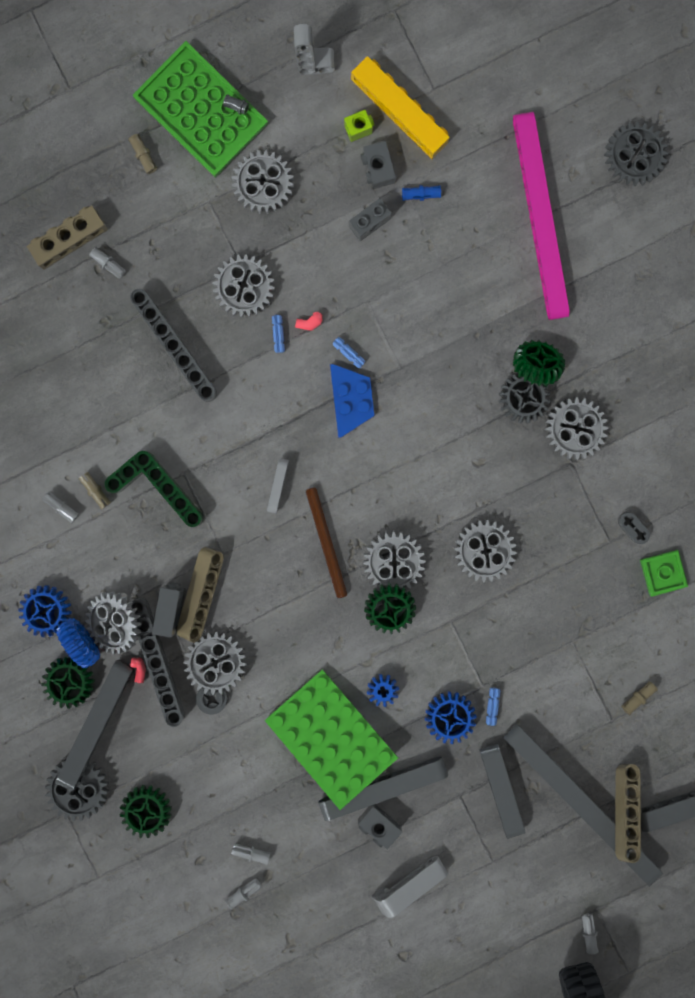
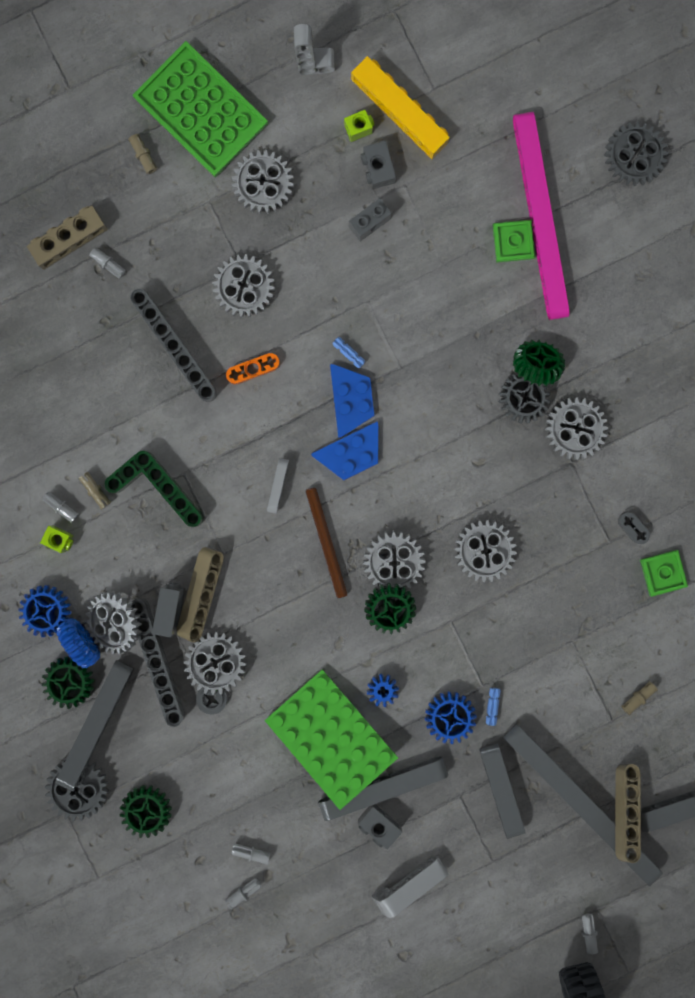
(49, 539): none -> lime brick
(138, 663): coral arm -> none
(235, 104): dark grey pin -> none
(241, 379): none -> orange beam
(278, 334): medium blue axle -> none
(310, 324): coral arm -> none
(351, 453): none -> blue wing
(421, 192): blue pin -> none
(513, 241): none -> bright green tile

